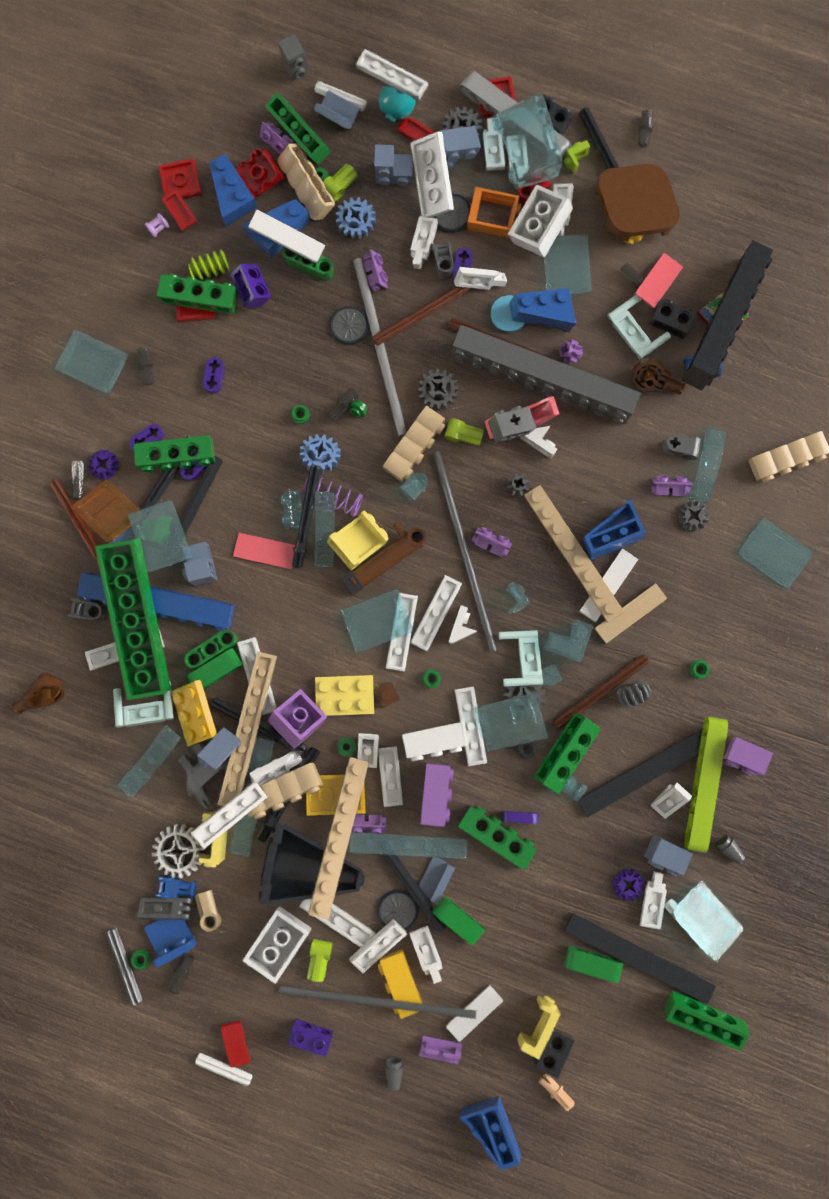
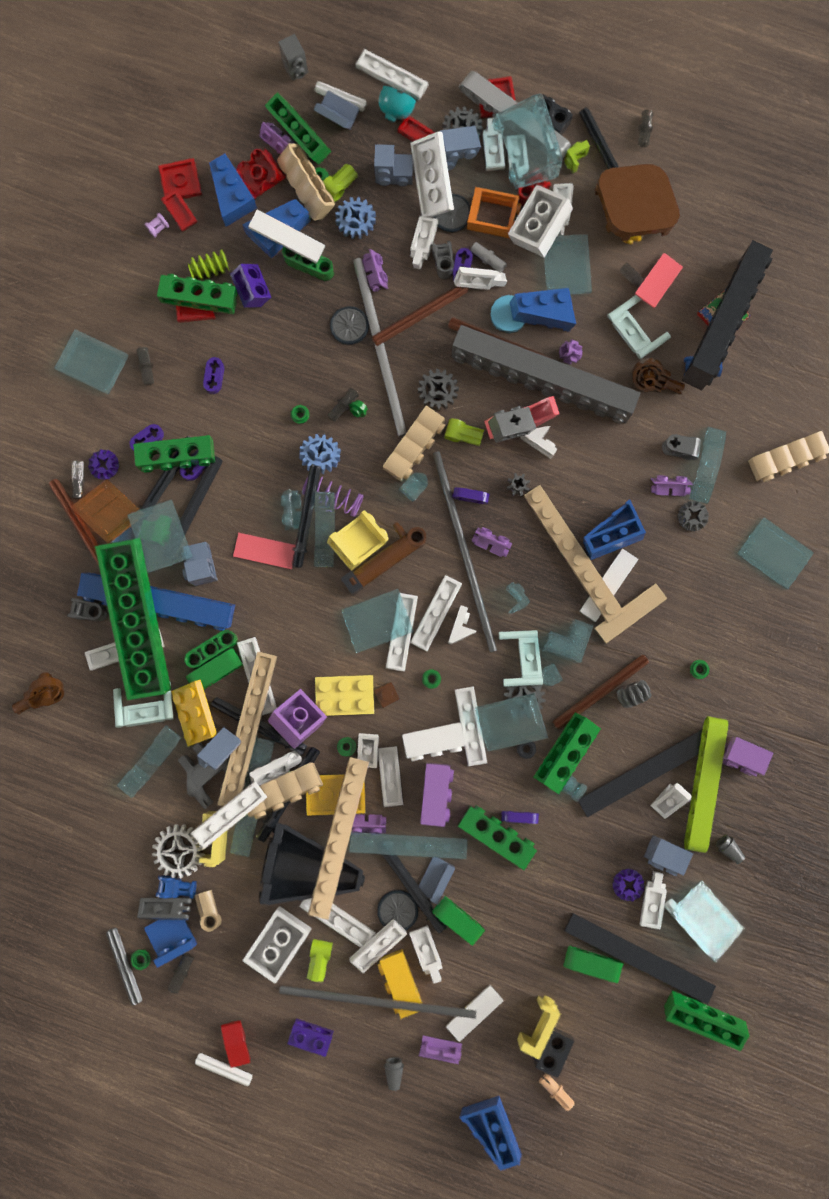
(470, 495): none -> dark purple beam
(488, 257): none -> light grey pin
(670, 323): black brick -> none

